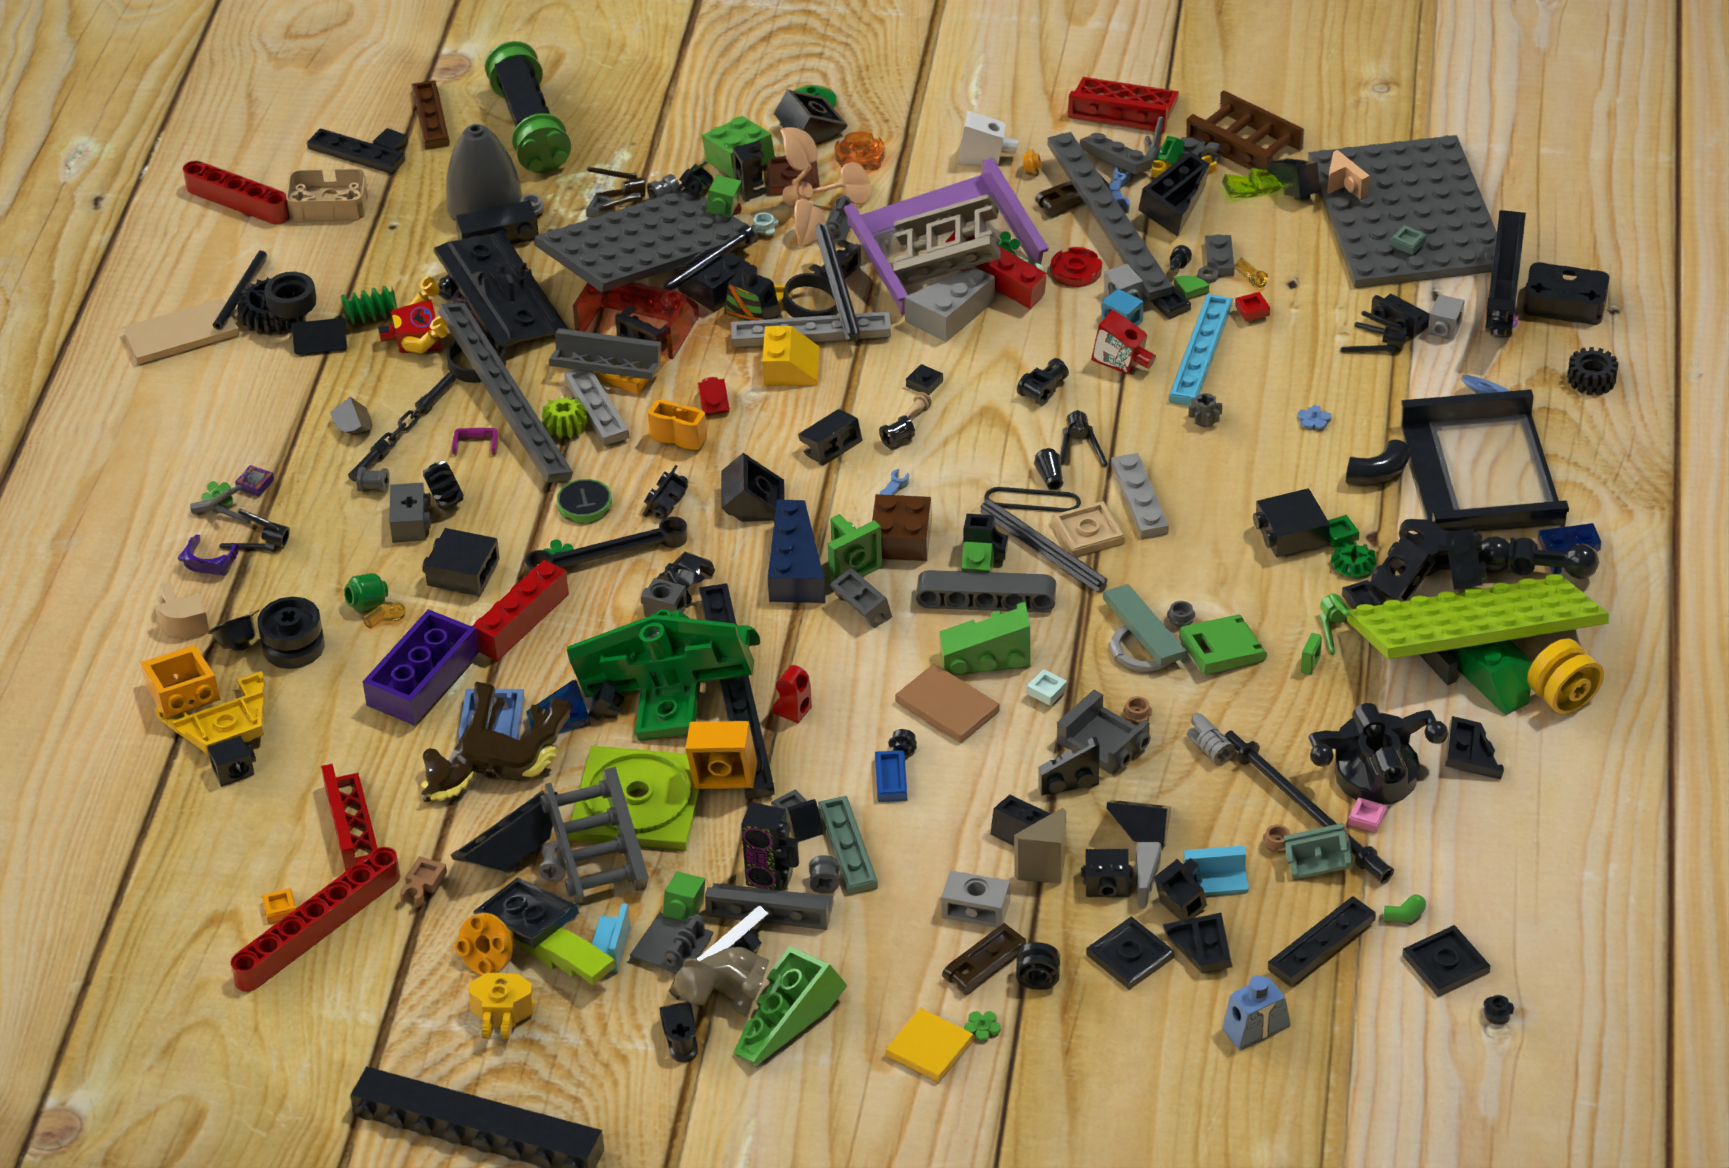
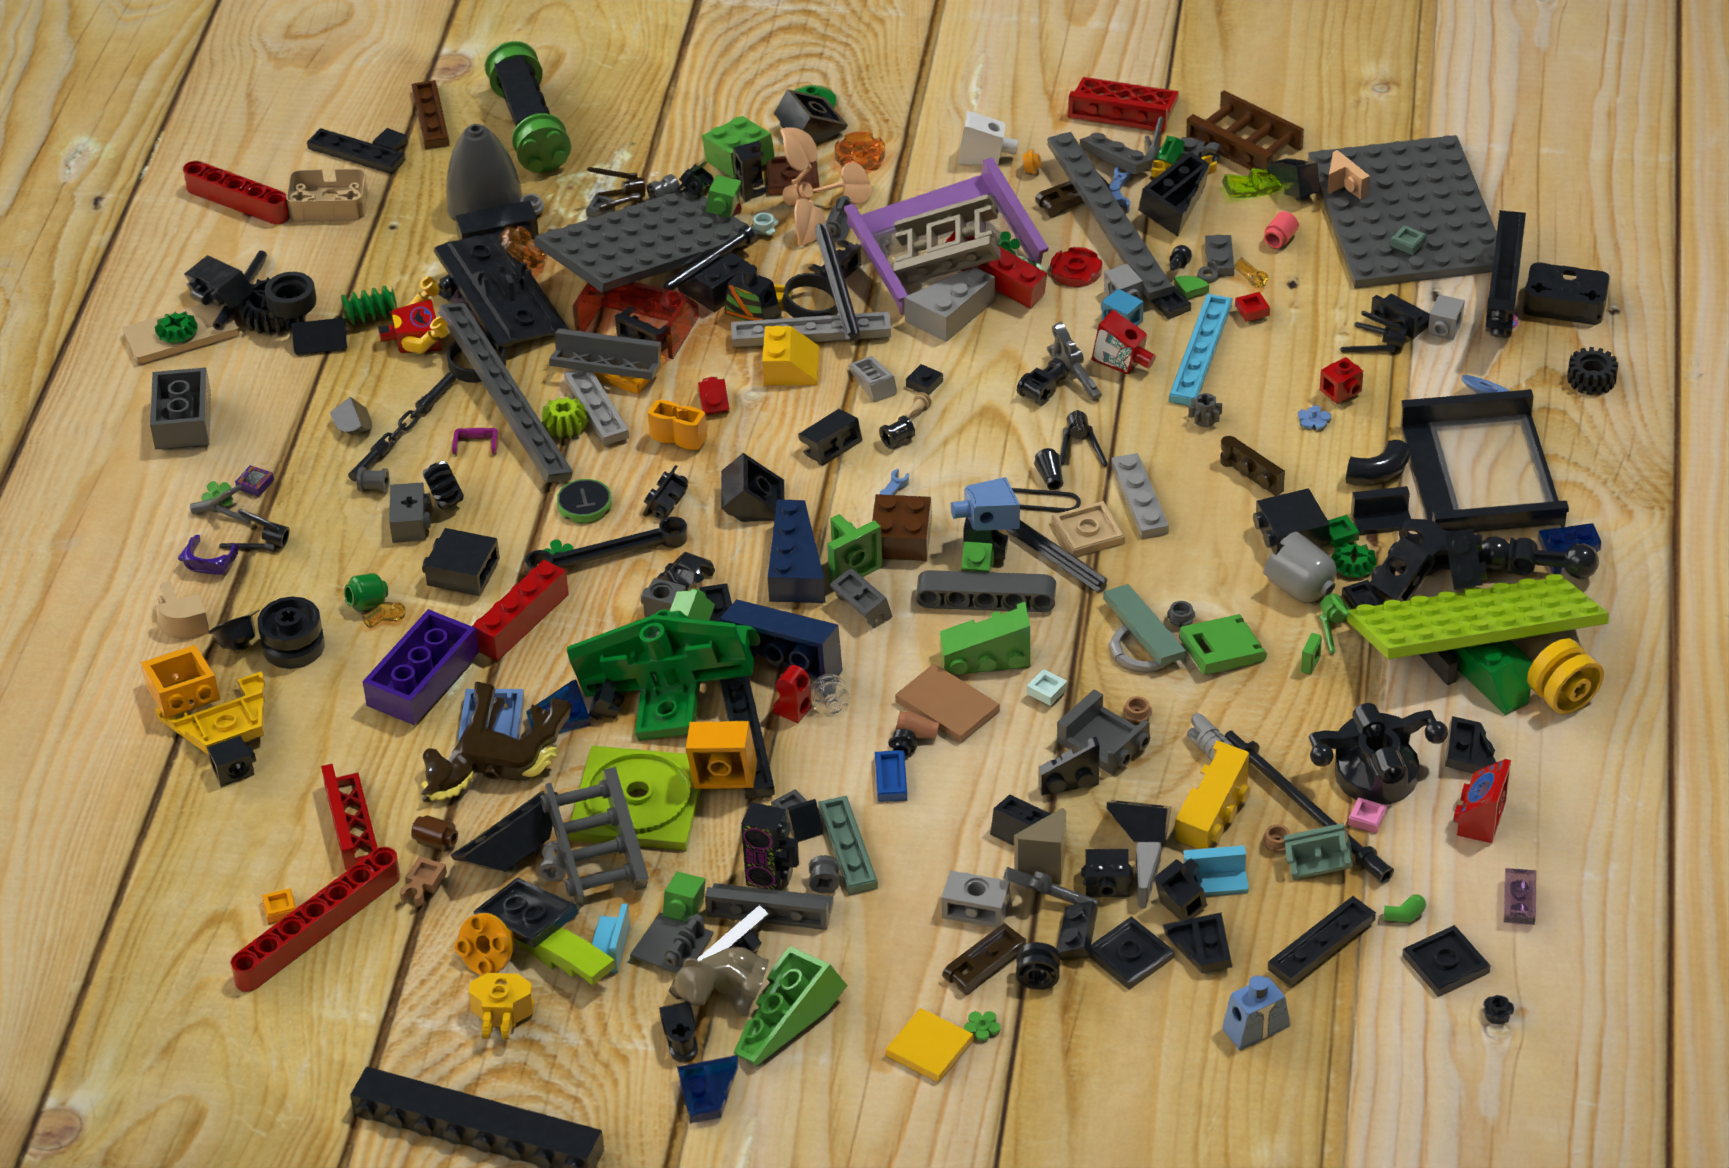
(170, 333): none -> green gear
(180, 408): none -> dark grey brick
(217, 282): none -> black piece
(434, 833): none -> reddish brown brick
(522, 247): none -> clear orange plate
(693, 604): none -> bright green brick
(707, 1087): none -> clear blue wing
(790, 638): none -> dark blue wedge
(827, 693): none -> clear head
(876, 381): none -> light grey slope
(917, 724): none -> nougat cone
(989, 506): none -> medium blue torso
(1042, 883): none -> dark grey piece
(1066, 350): none -> dark grey piece
(1077, 930): none -> black plate
(1215, 799): none -> yellow wedge
(1252, 465): none -> dark brown plate
(1281, 229): none -> coral brick
(1301, 569): none -> light grey cylinder
(1341, 380): none -> red brick
(1380, 509): none -> black panel
(1483, 802): none -> red slope
(1519, 896): none -> plate

